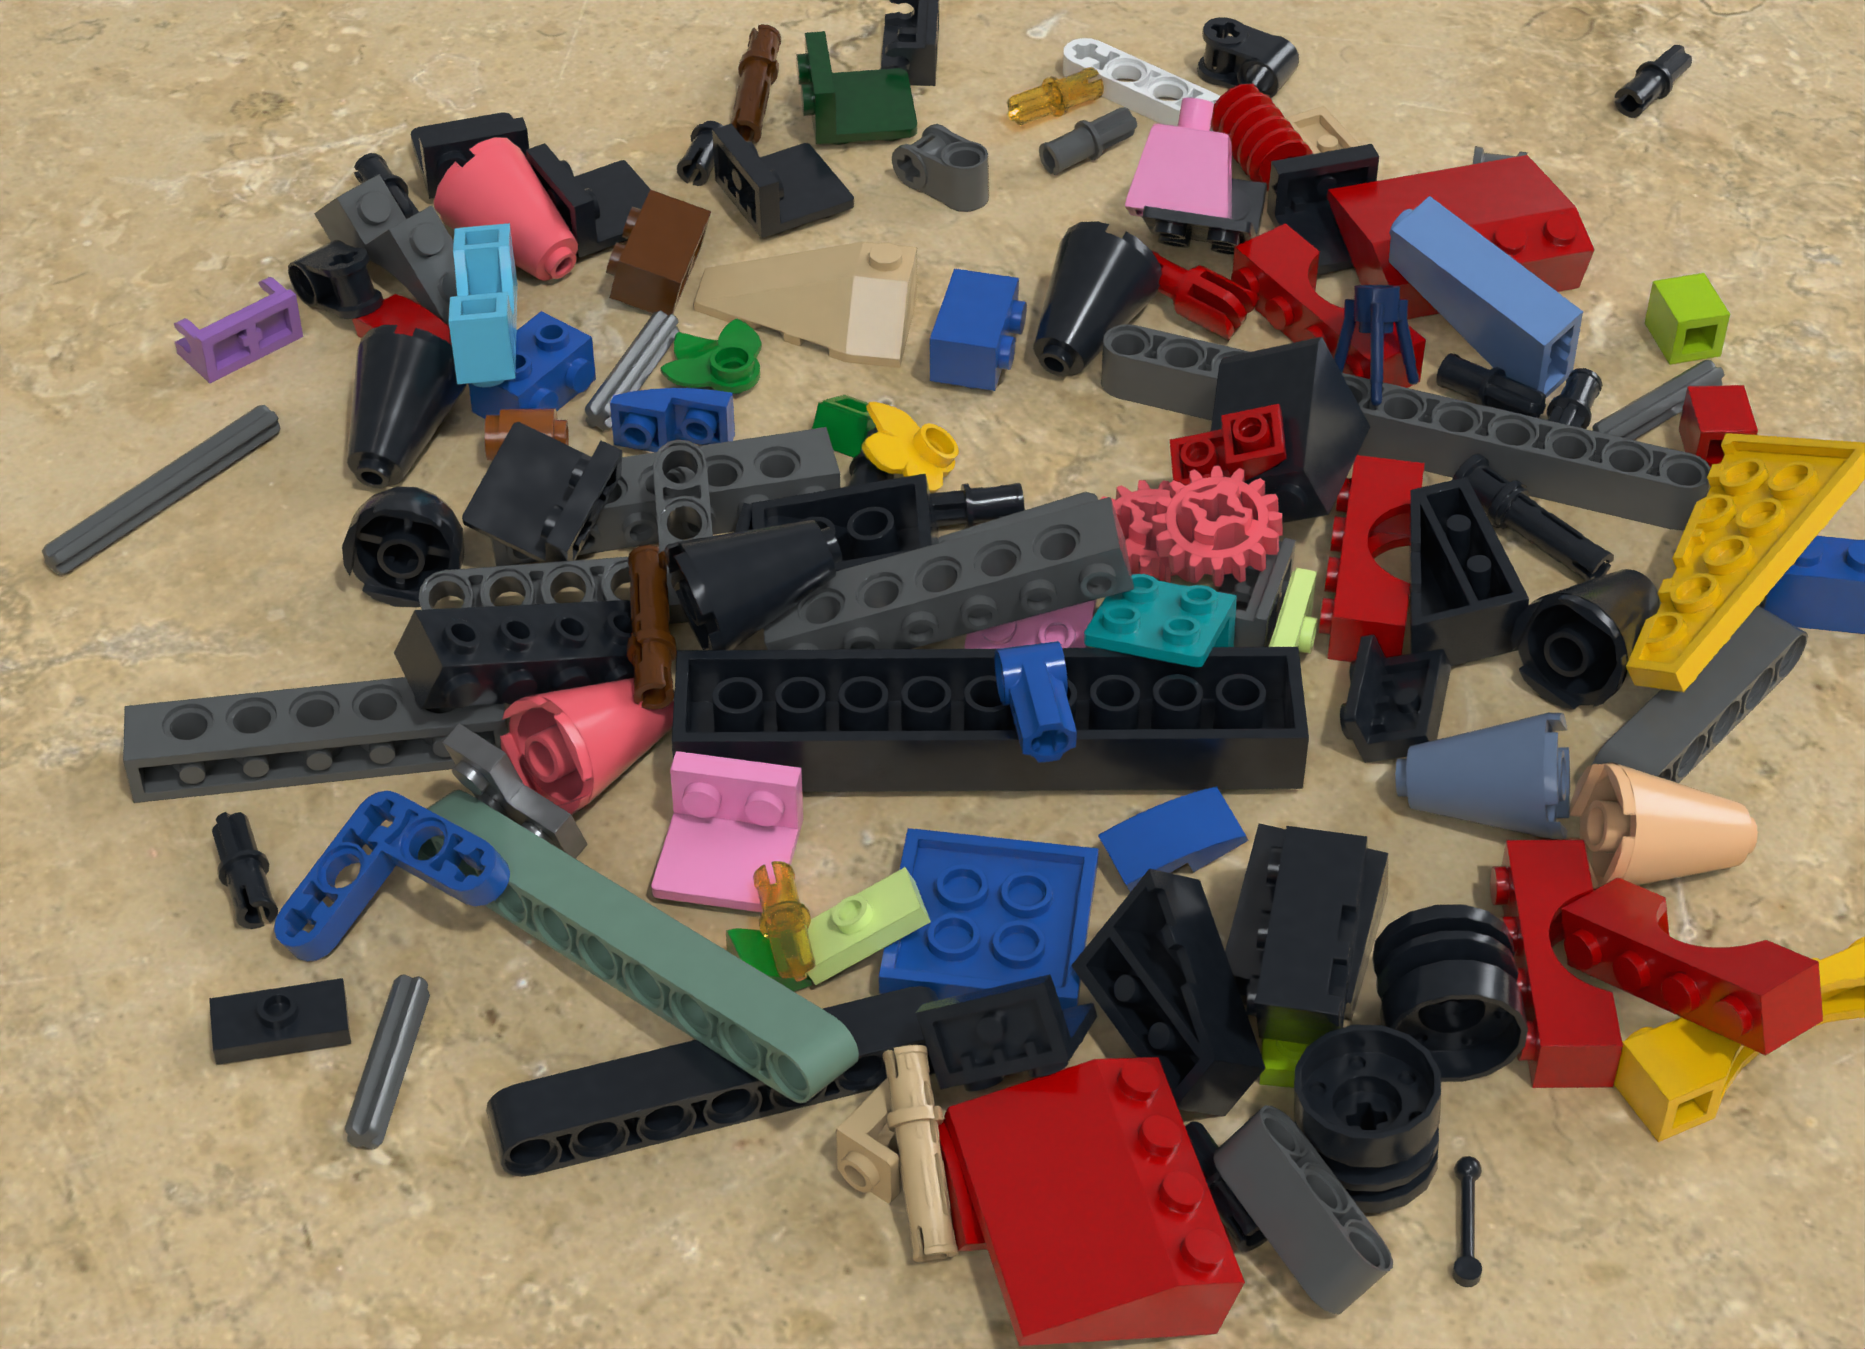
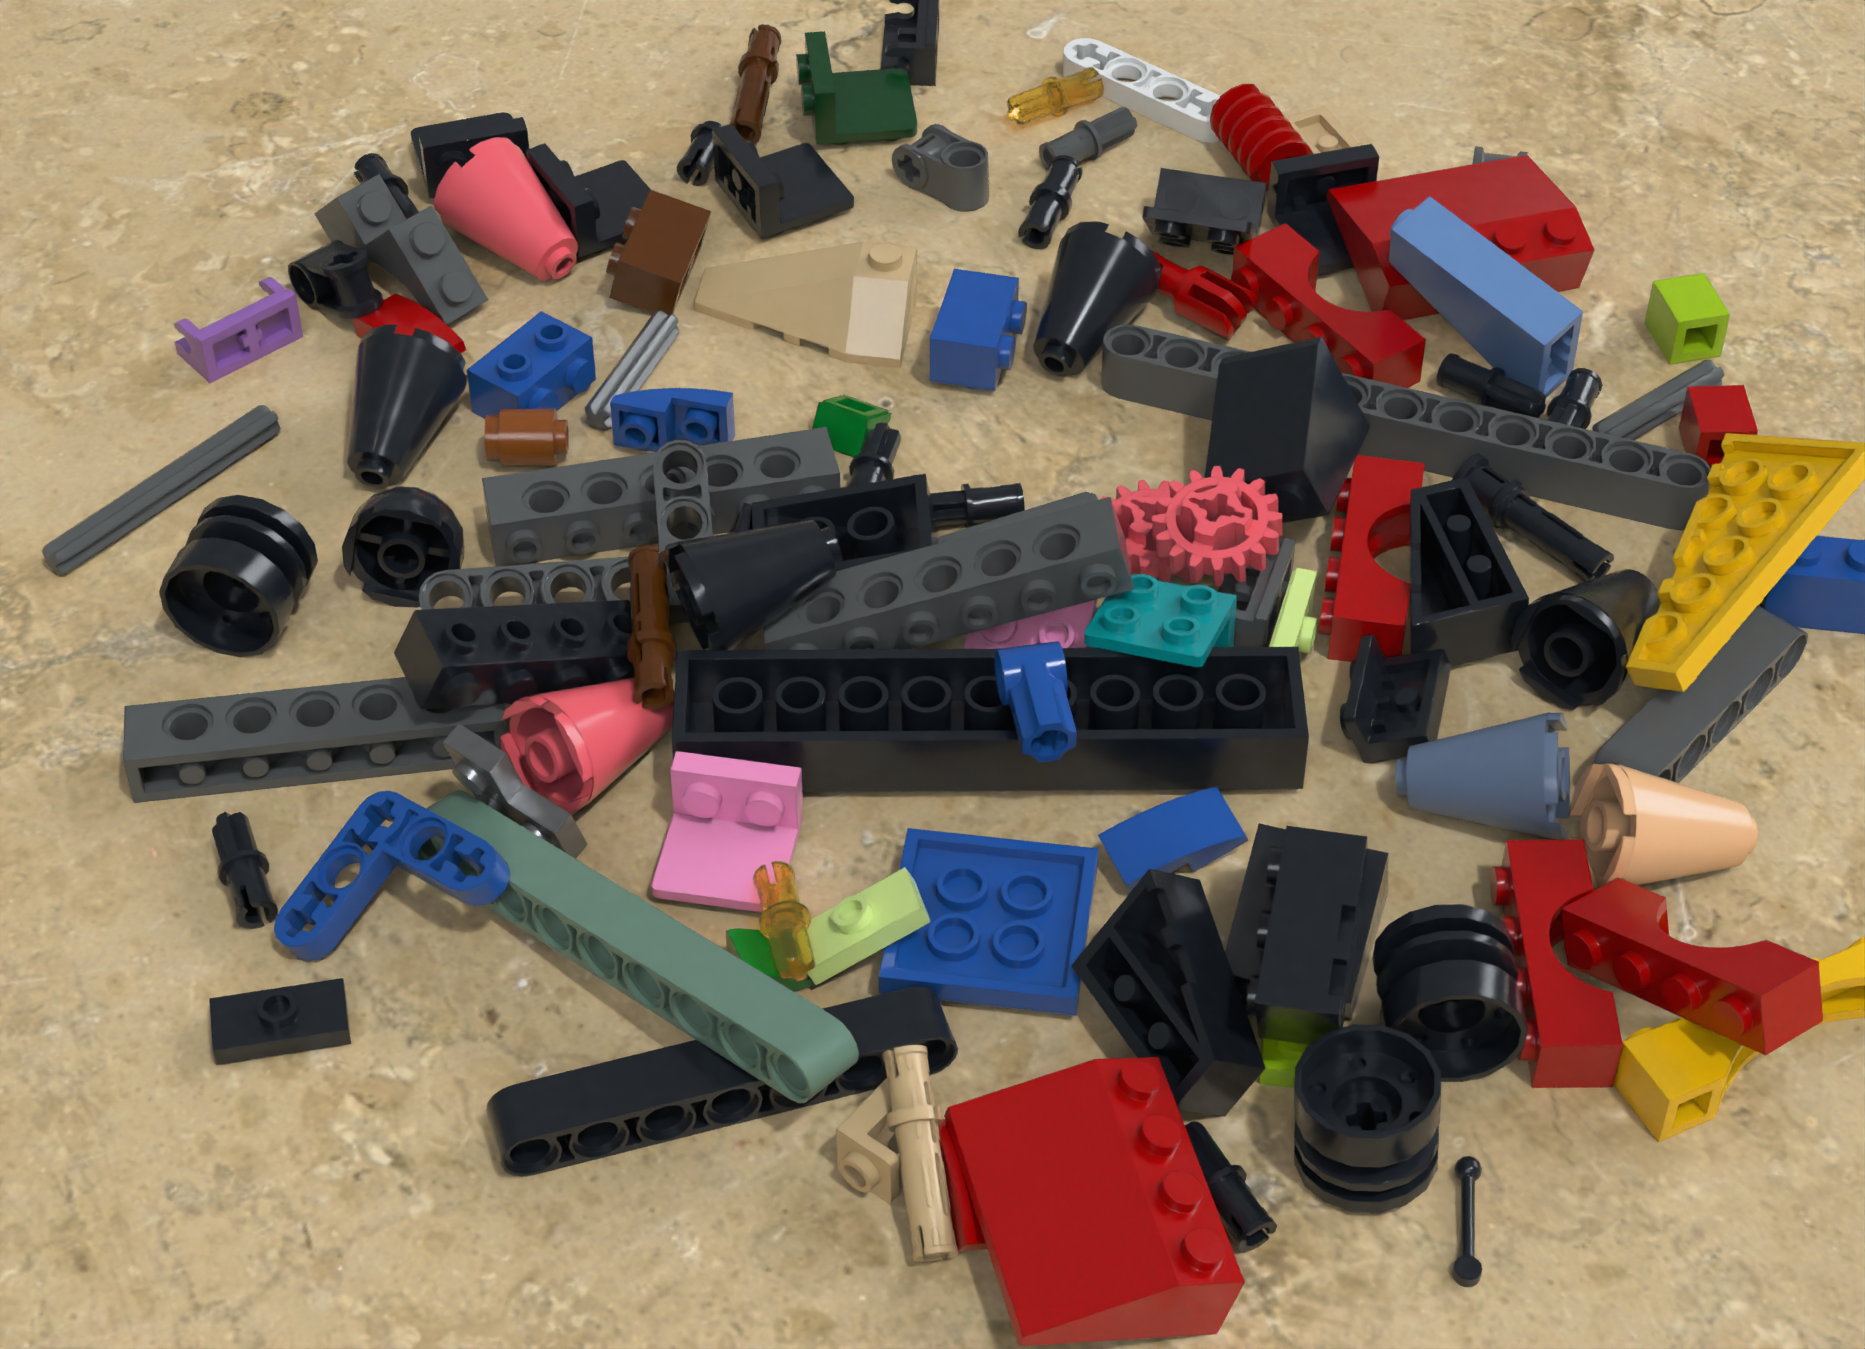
(238, 576): none -> black wheel
(387, 1062): dark grey axle -> none
(485, 305): medium azure arch -> none
(543, 494): black bracket -> none
(721, 363): green plate -> none
(908, 449): yellow plate -> none
(1001, 1033): black bracket -> none
(1050, 202): none -> black pin
(1185, 166): bright pink torso -> none
(1245, 56): black piece -> none
(1246, 441): red slope -> none
(1303, 1210): dark grey beam -> none
(1376, 310): dark blue plant -> none
(1652, 81): black axle -> none

